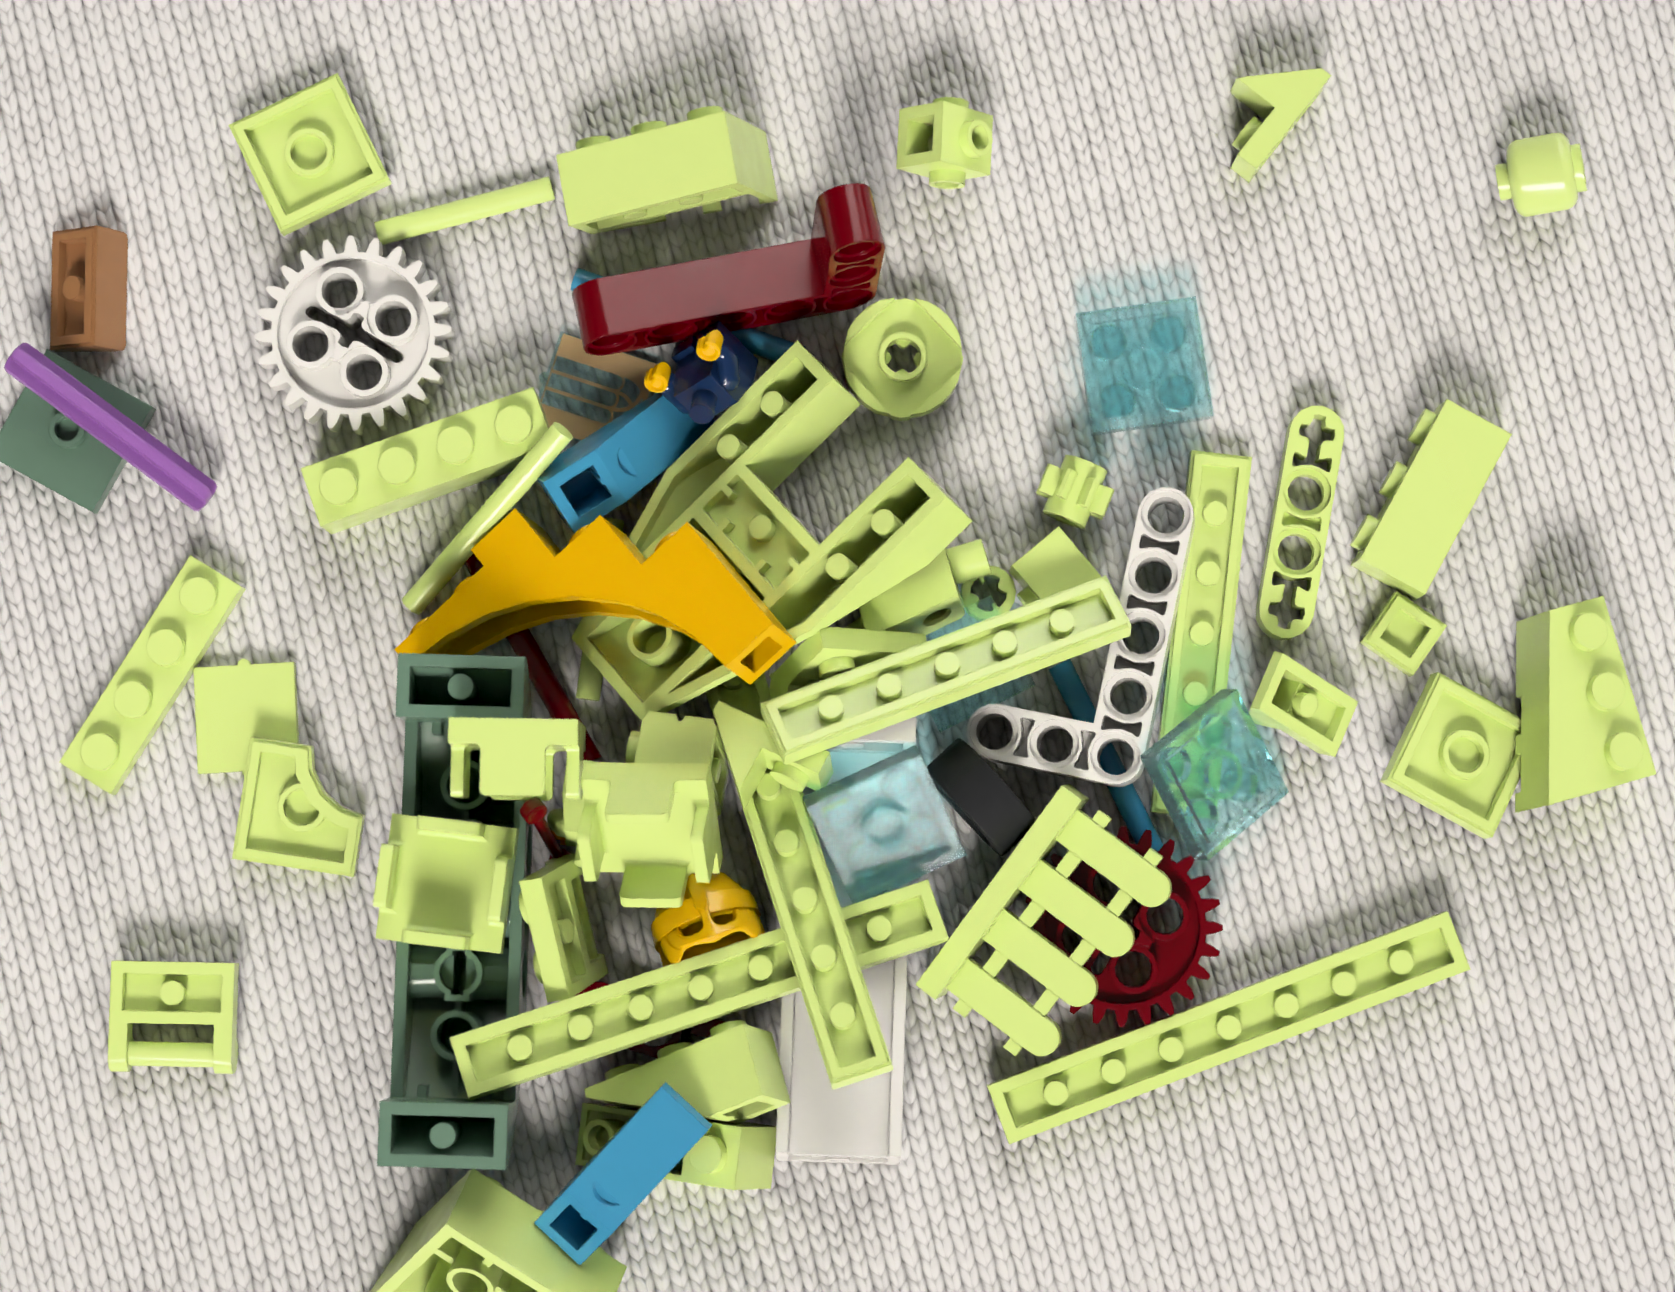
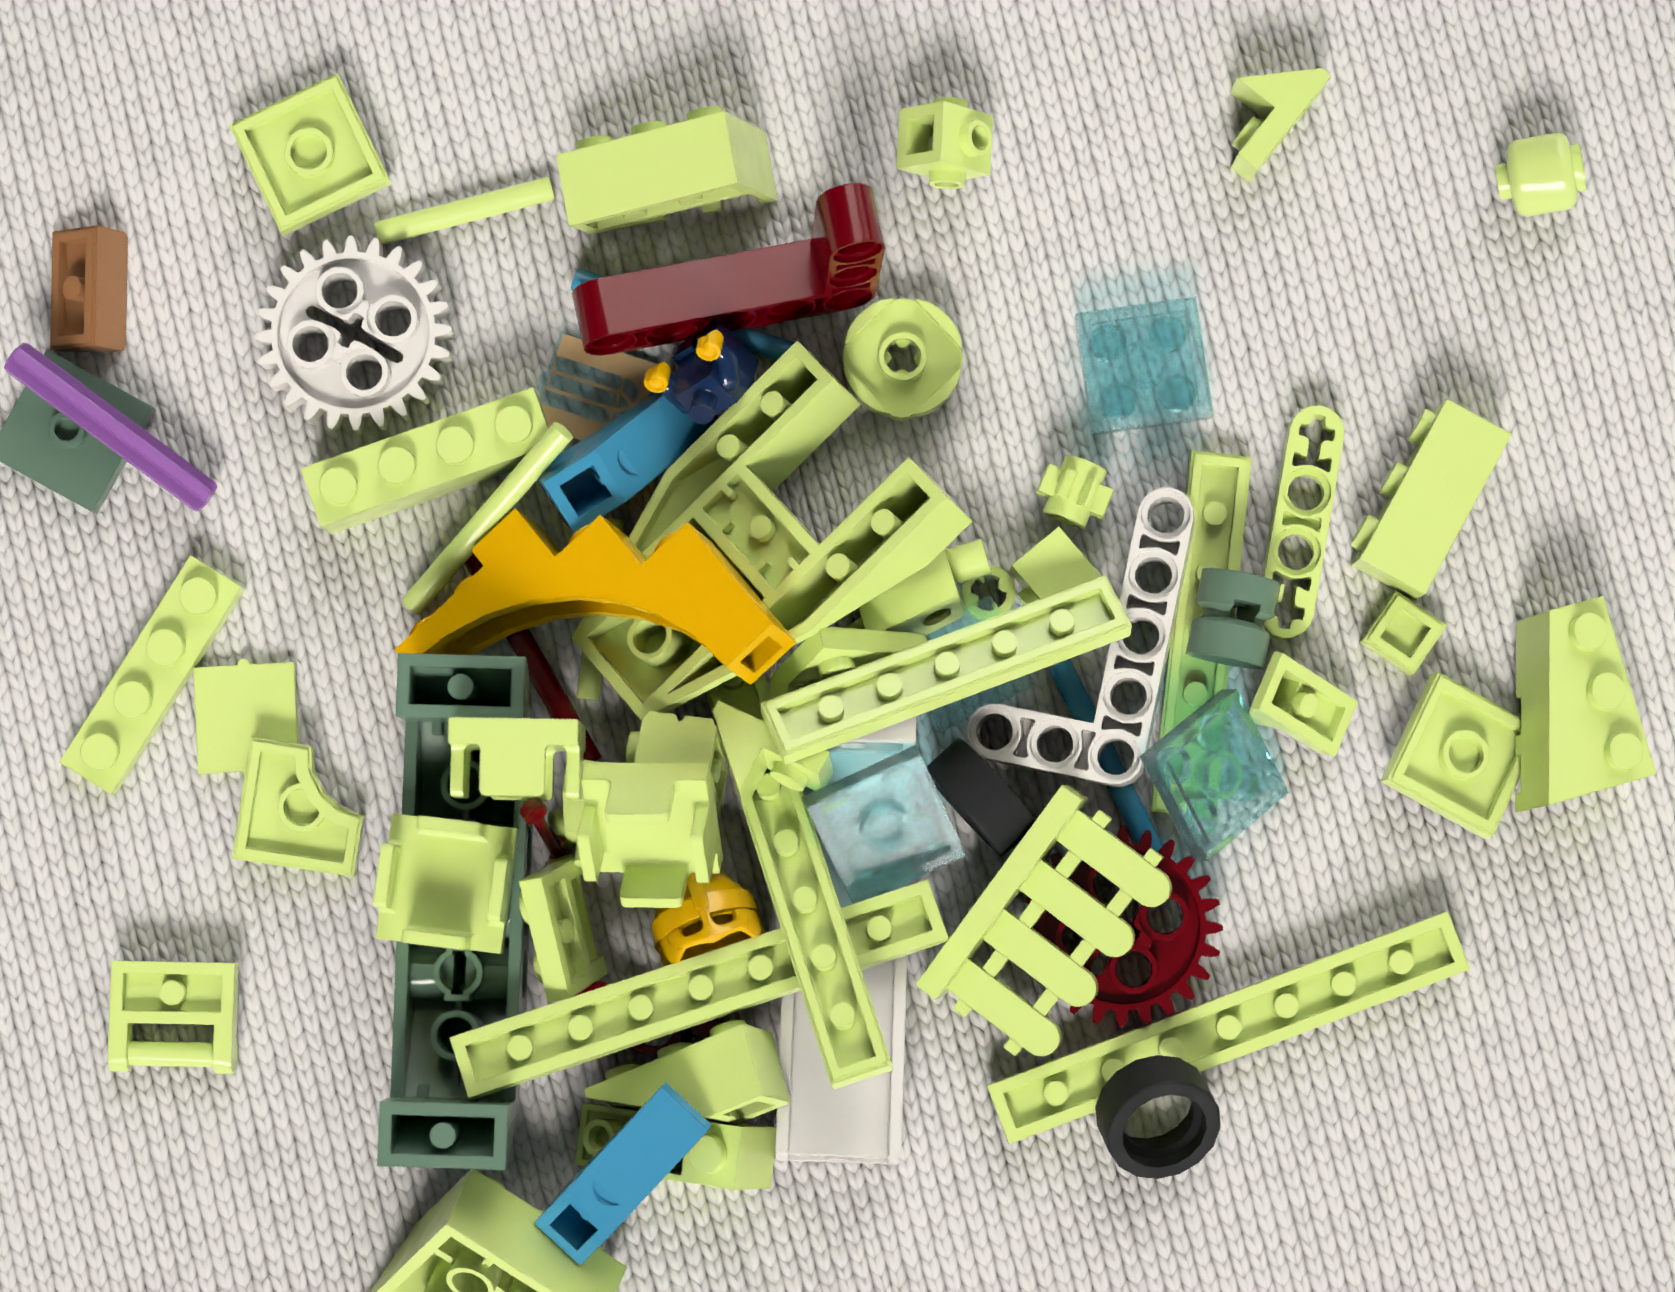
(1177, 1148): none -> black tyre
(1229, 640): none -> sand green wheel

